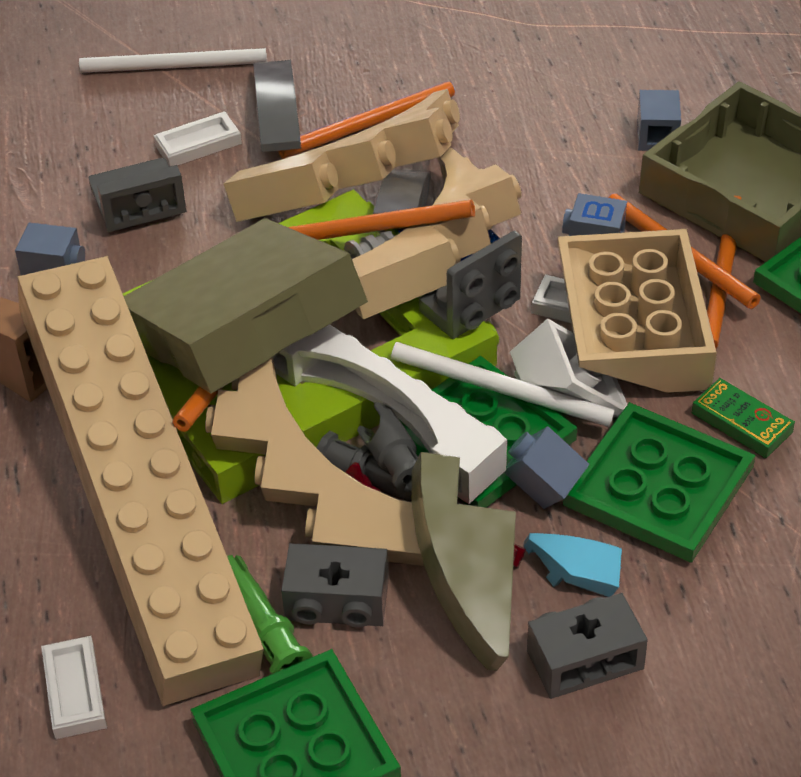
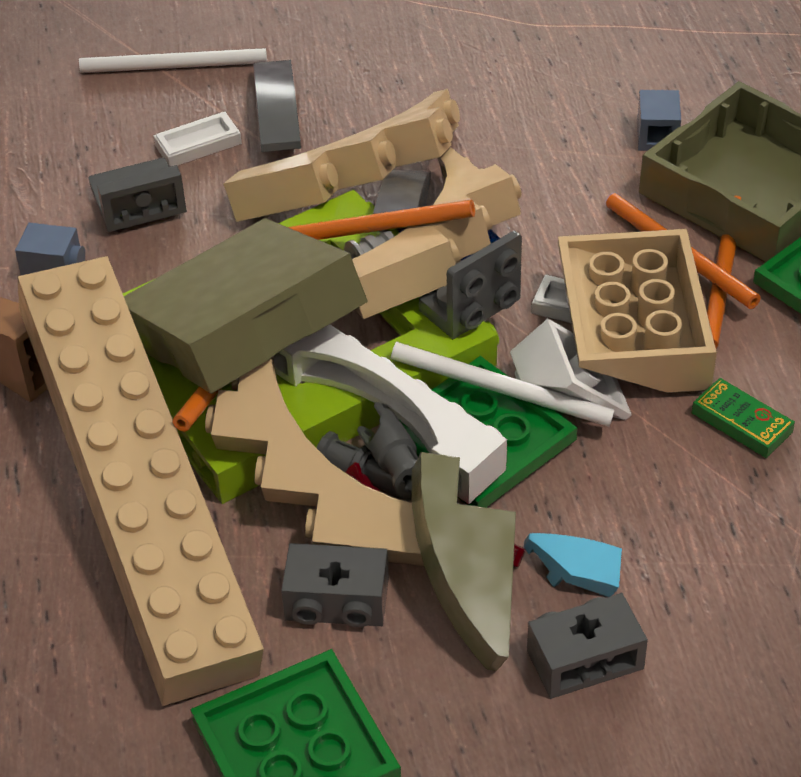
(73, 687): white tile -> none
(273, 629): bright green pin -> none
(362, 120): orange piece -> none
(544, 466): sand blue brick -> none
(595, 216): sand blue brick -> none
(660, 481): green plate -> none

